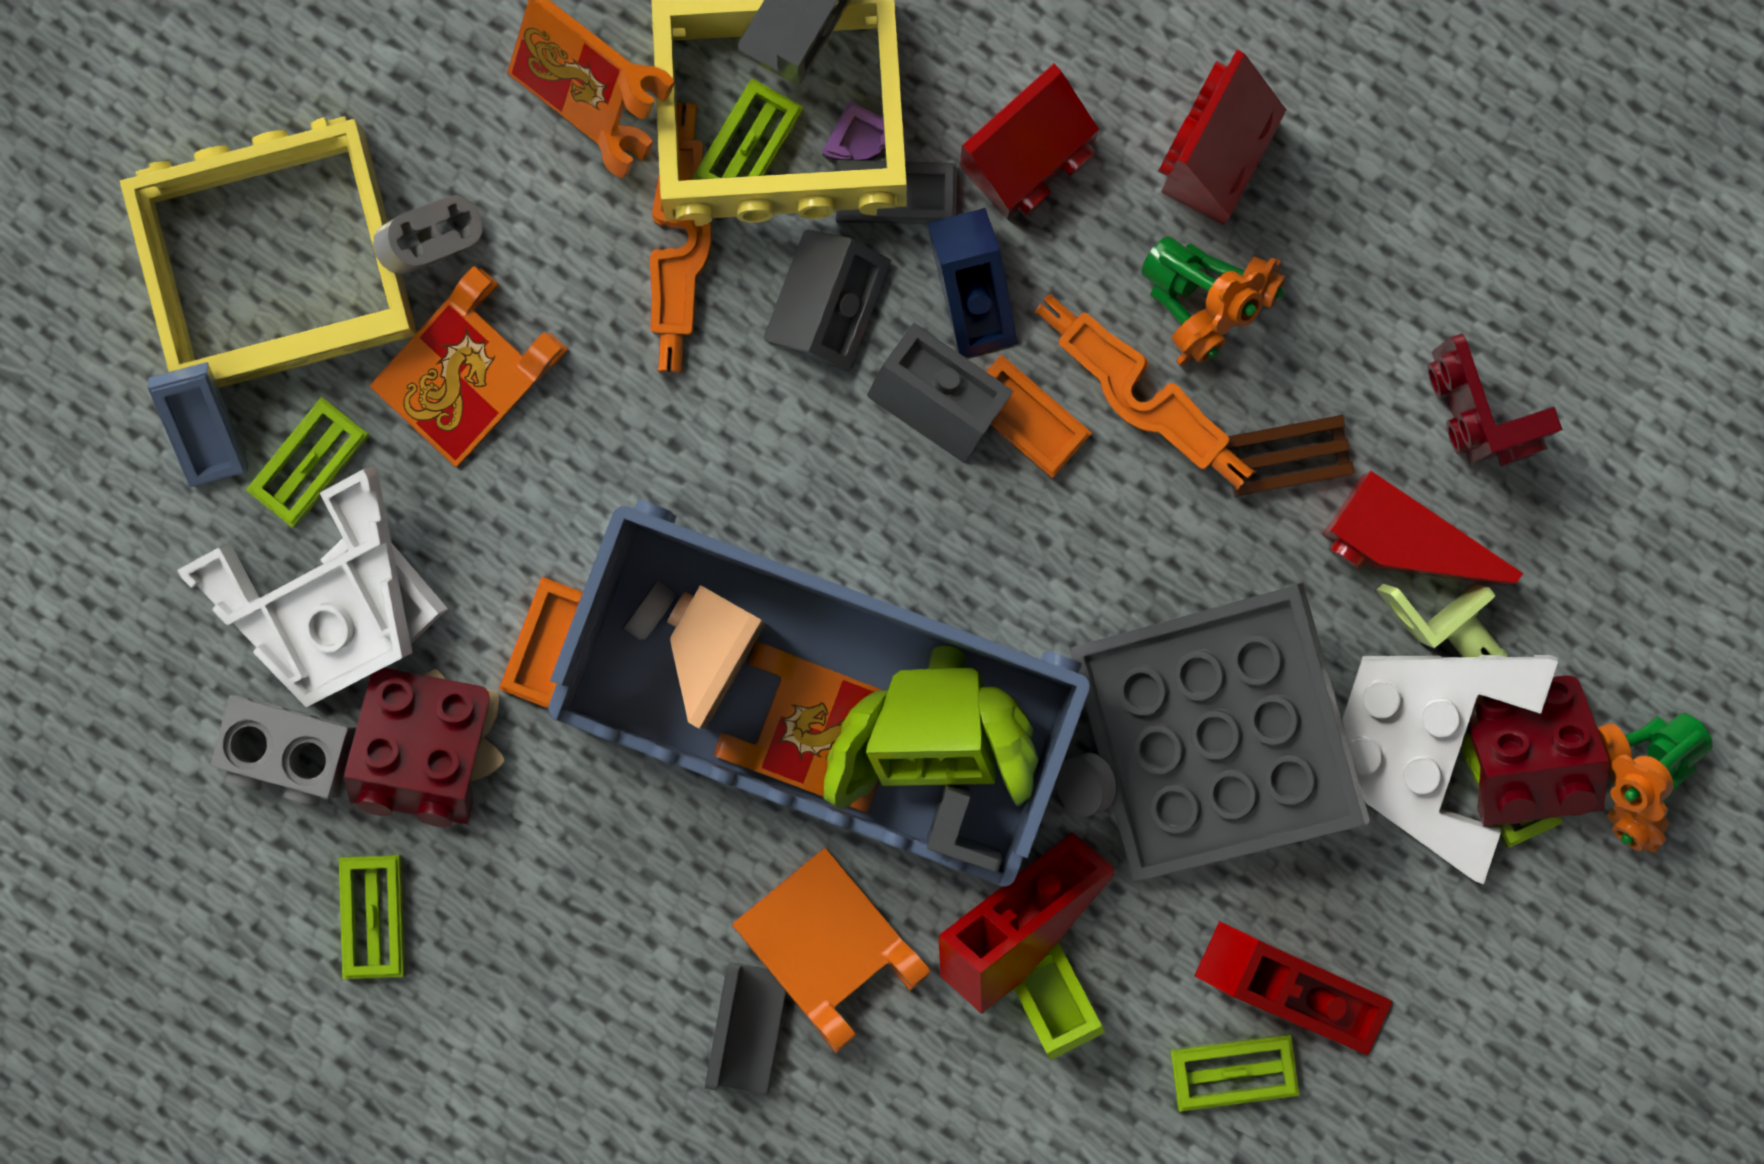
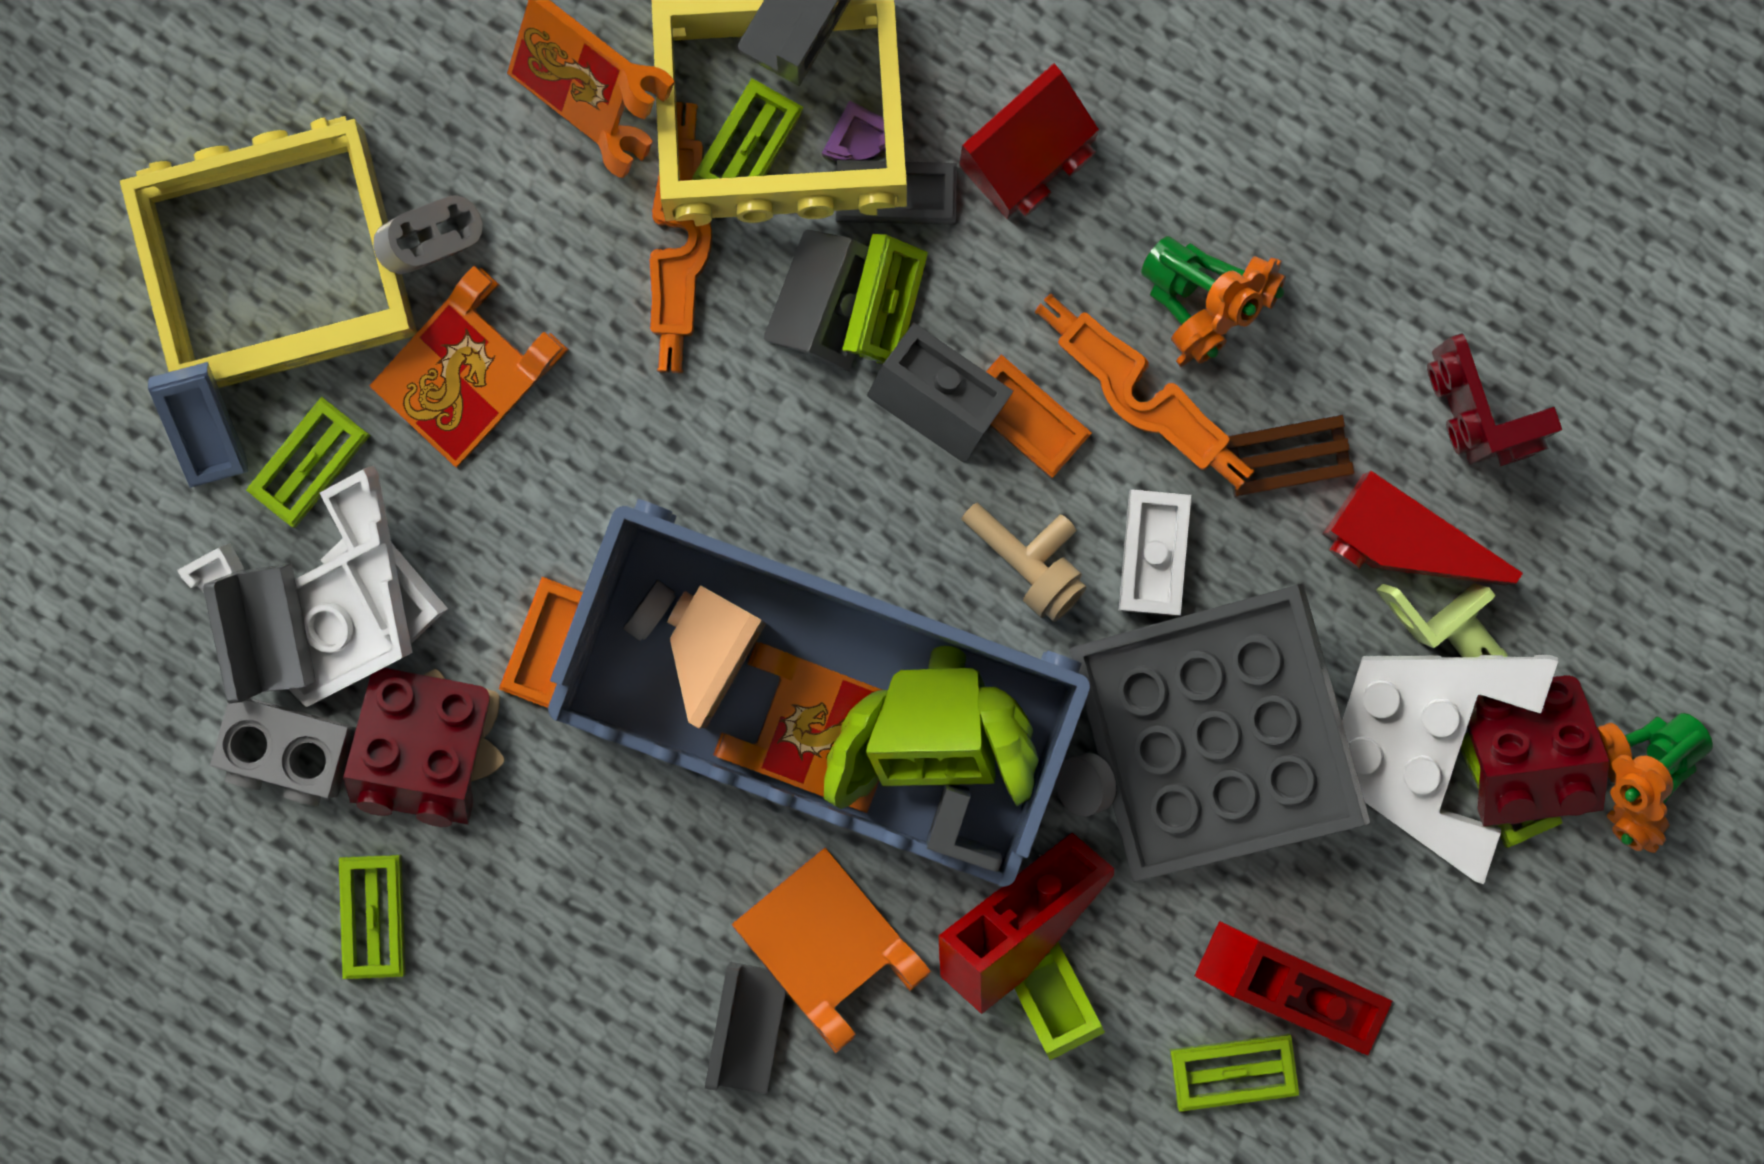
(259, 632): none -> dark grey panel
(878, 298): none -> lime tile
(973, 282): dark blue slope -> none
(1052, 588): none -> tan piece
(1154, 552): none -> white plate
(1222, 139): red slope -> none

